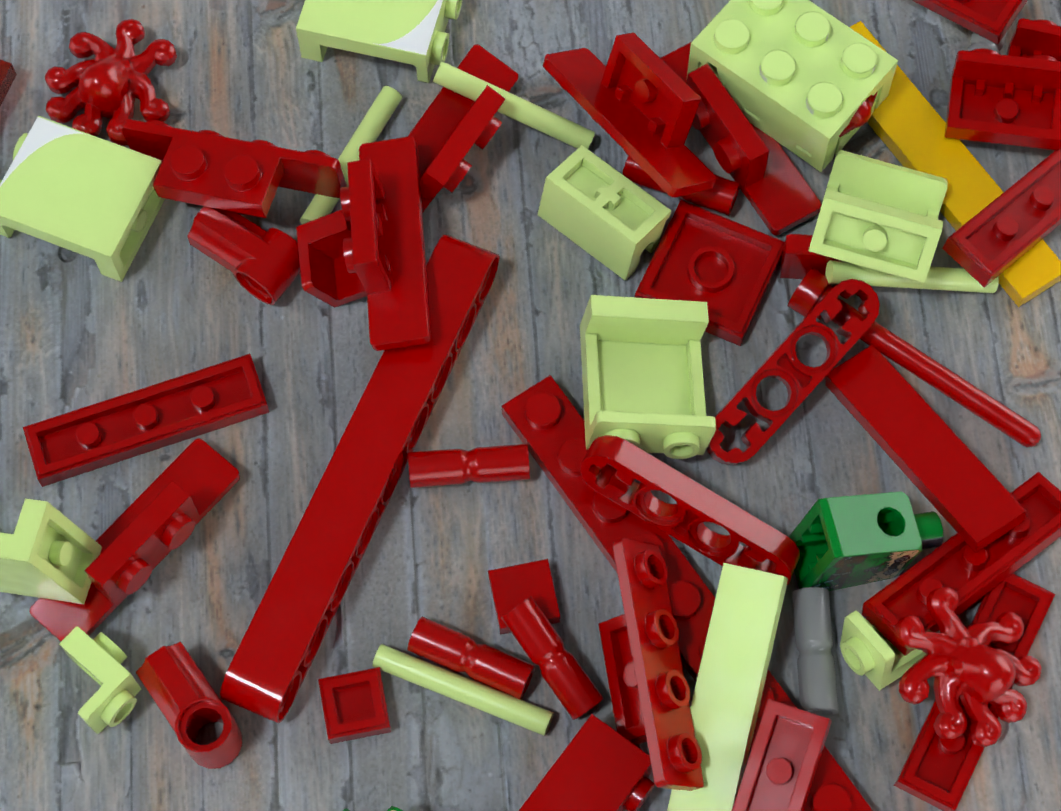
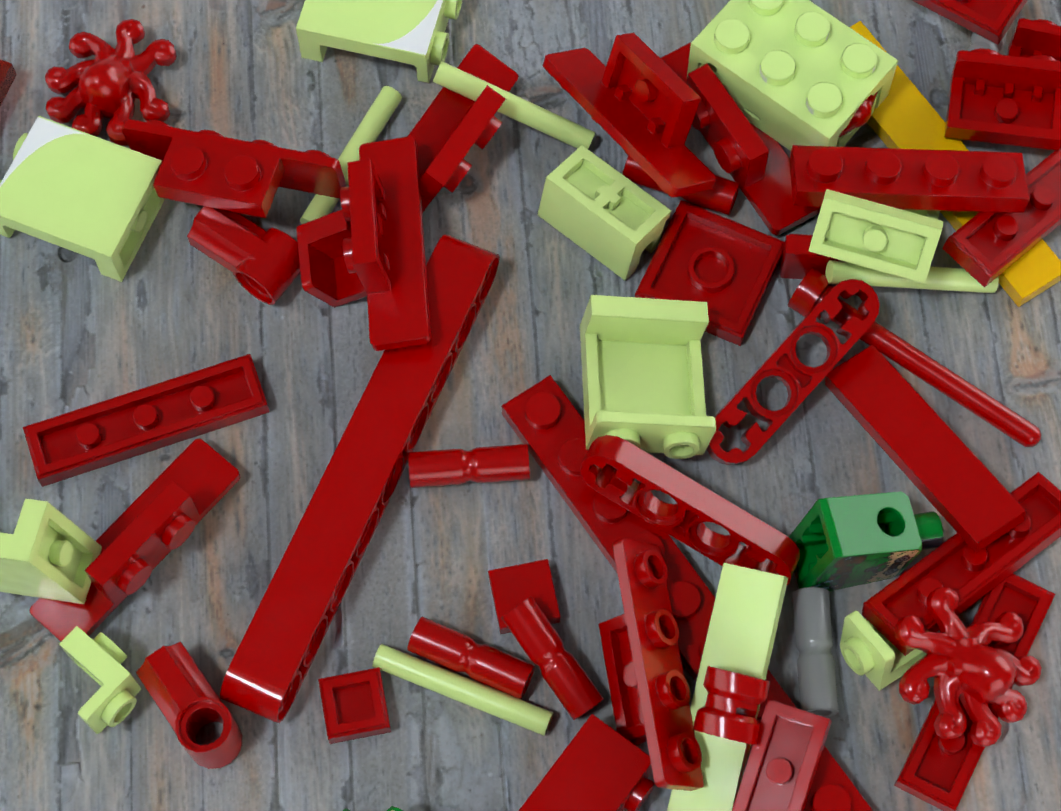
(731, 705): none -> red wheel
(911, 178): none -> red plate

